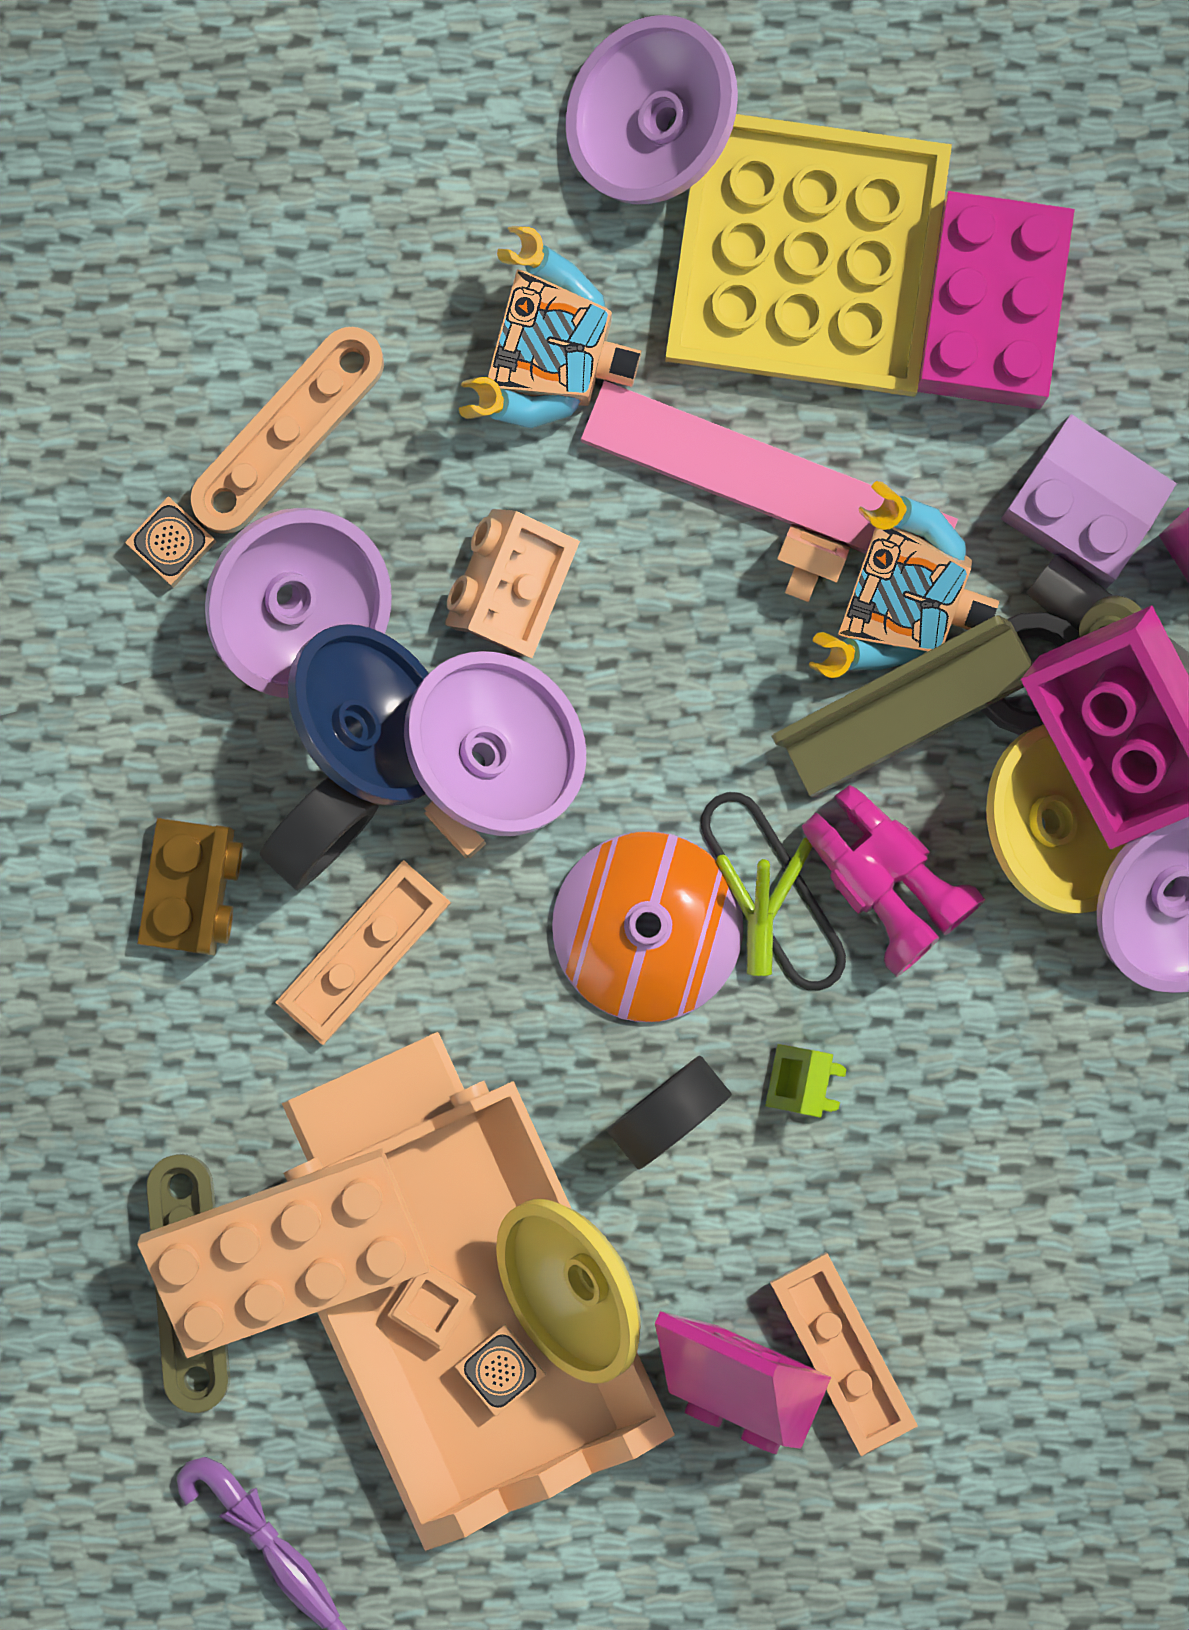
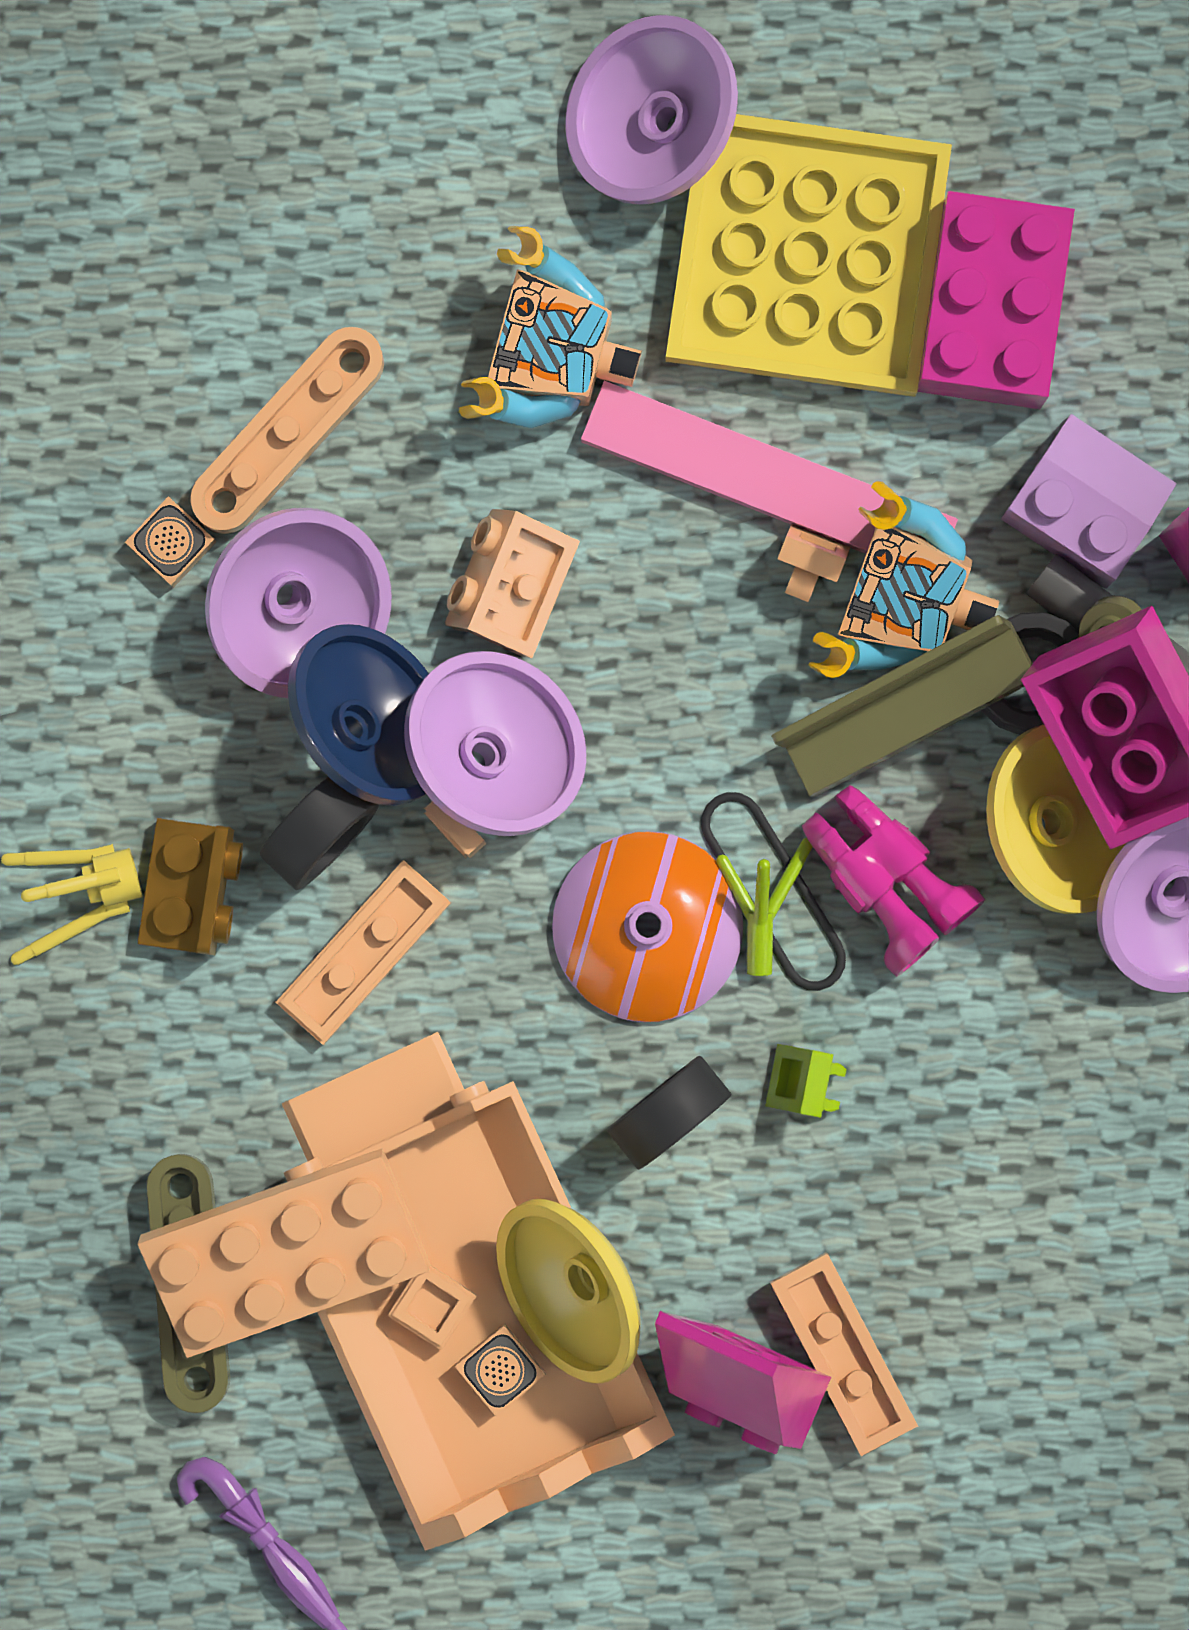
(109, 879): none -> light yellow plant

